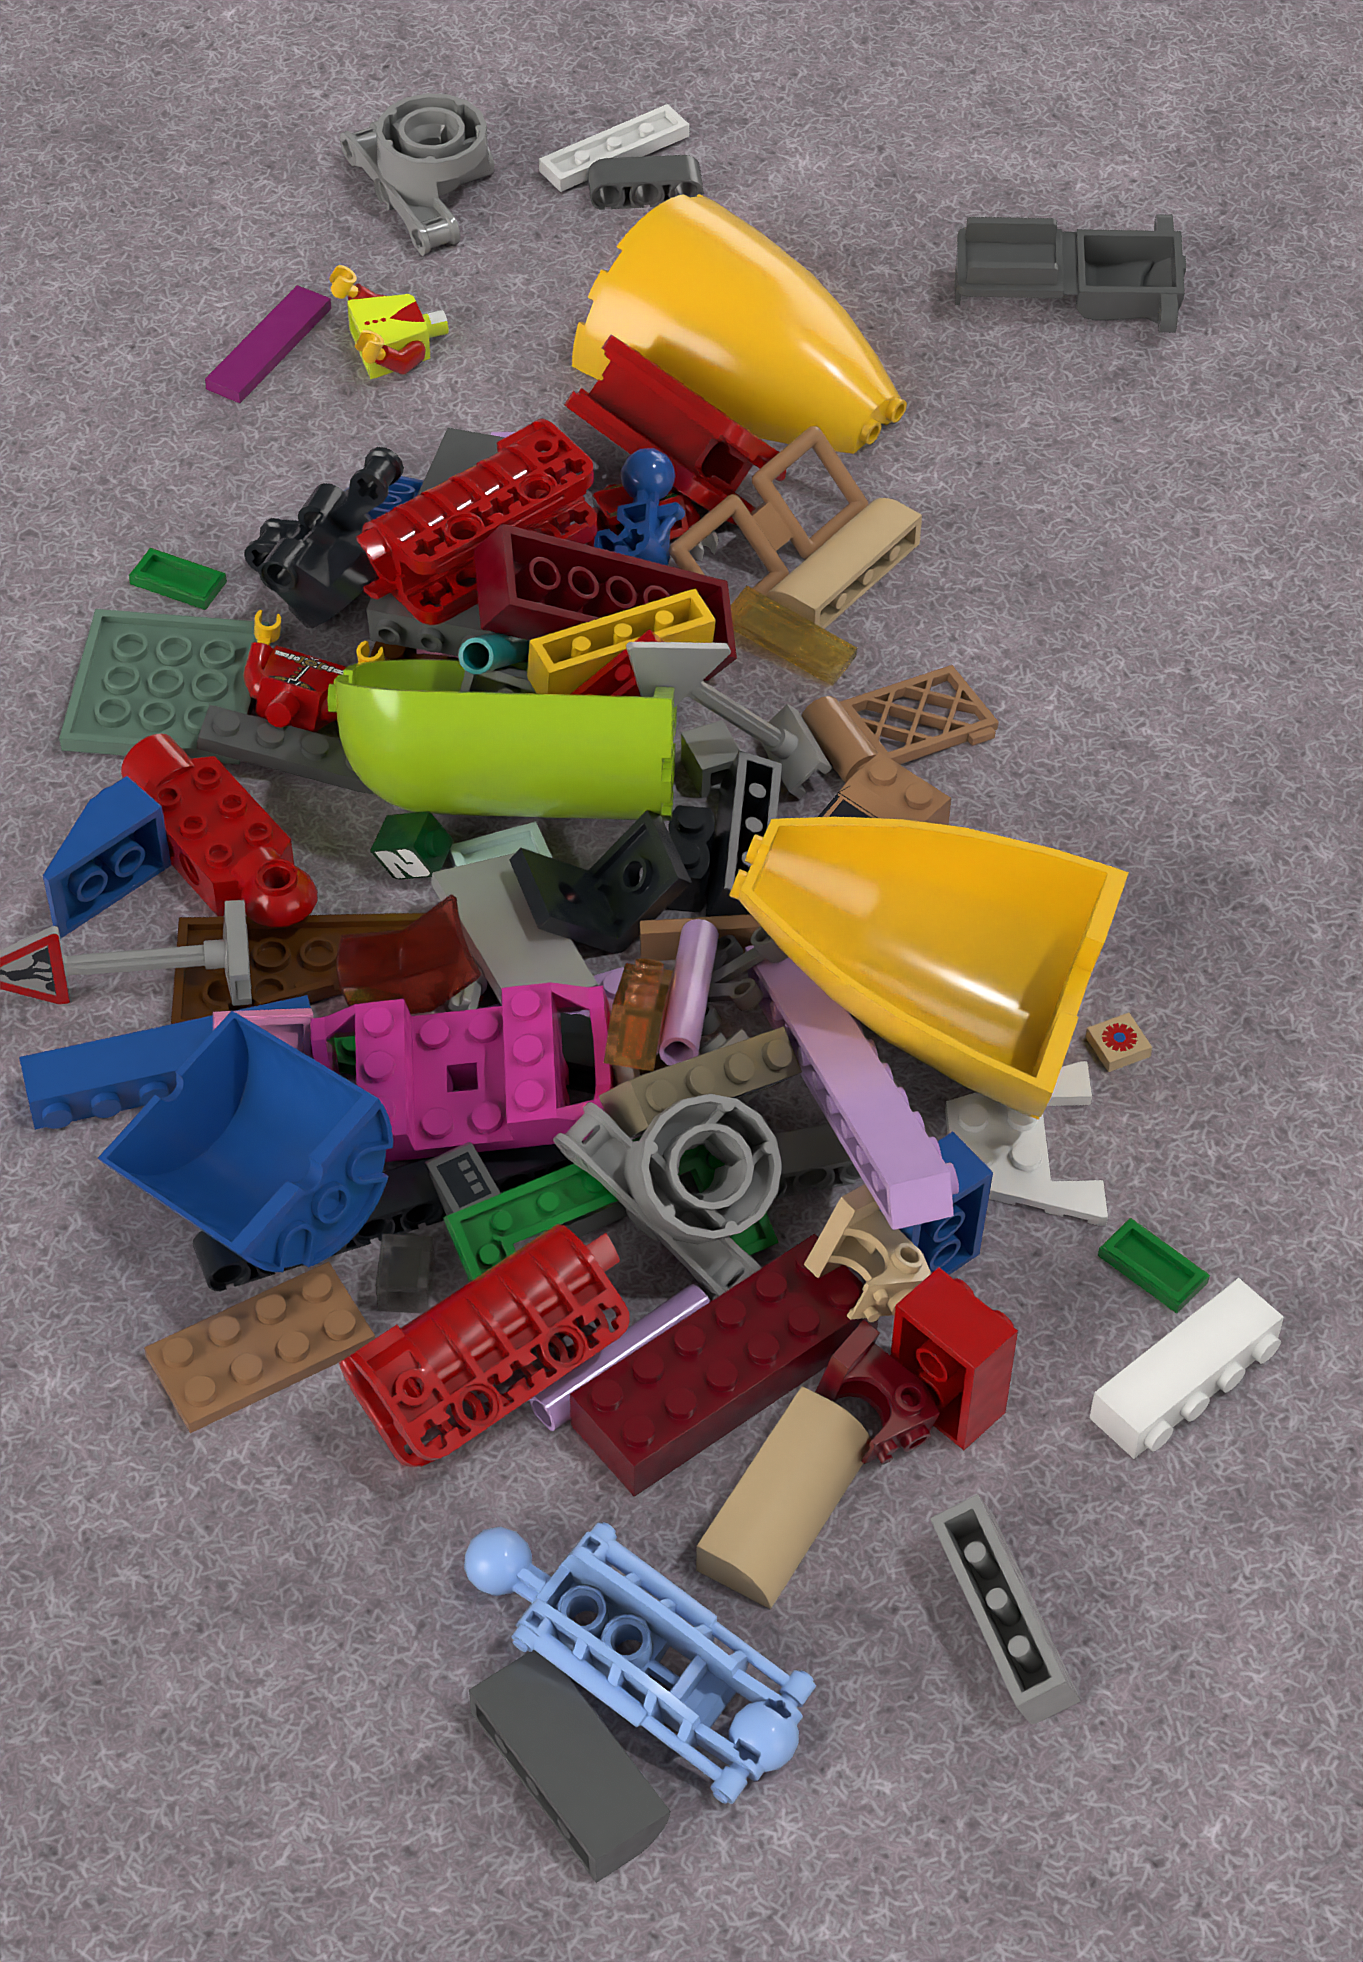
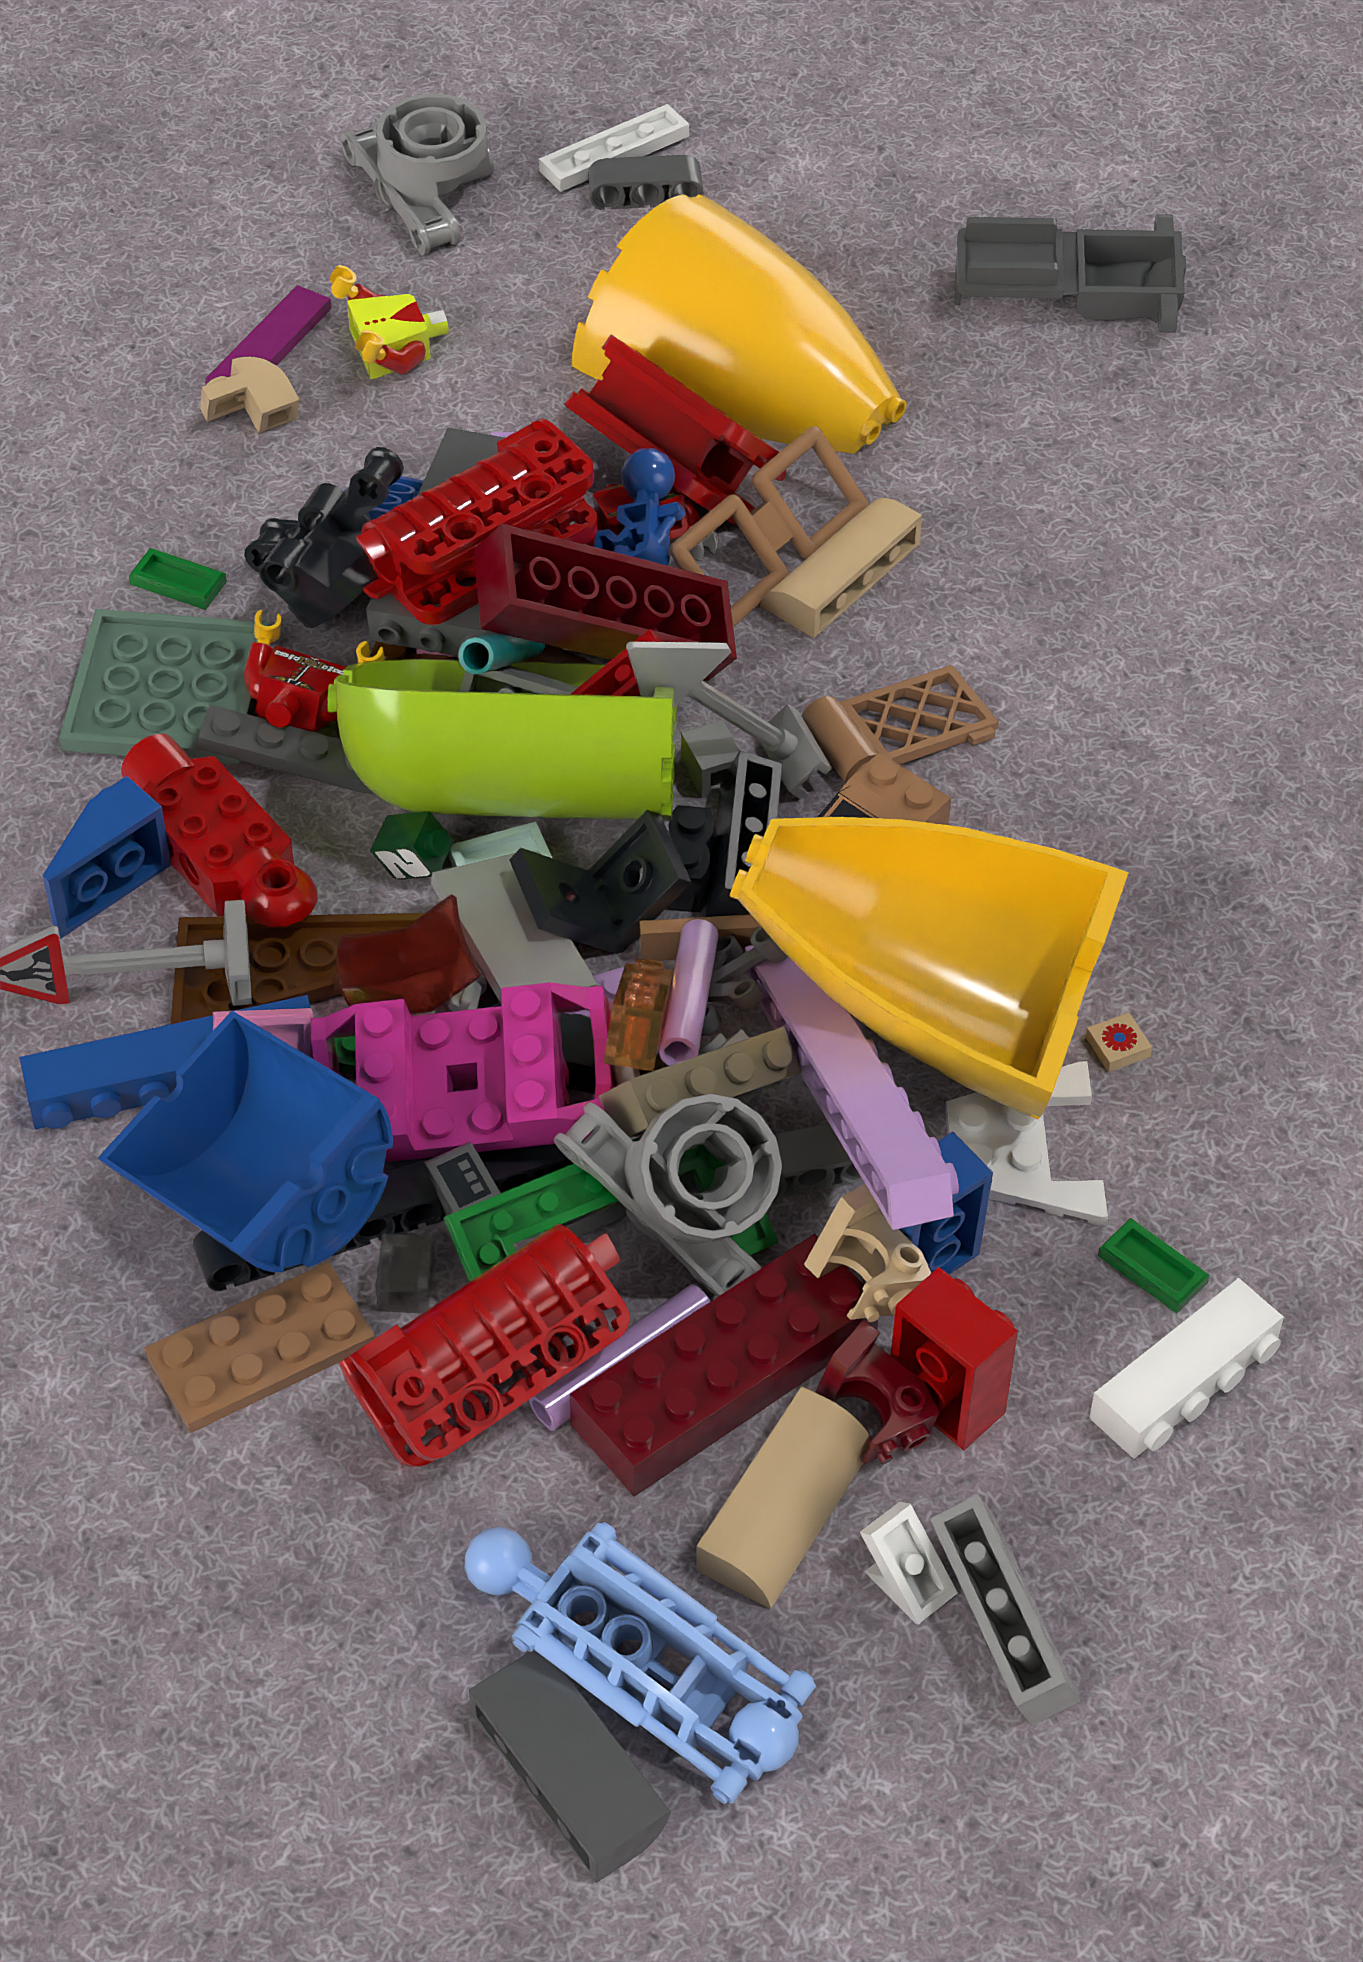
(256, 387): none -> tan brick
(571, 656): yellow brick -> none
(791, 636): clear yellow tile -> none
(907, 1563): none -> white slope

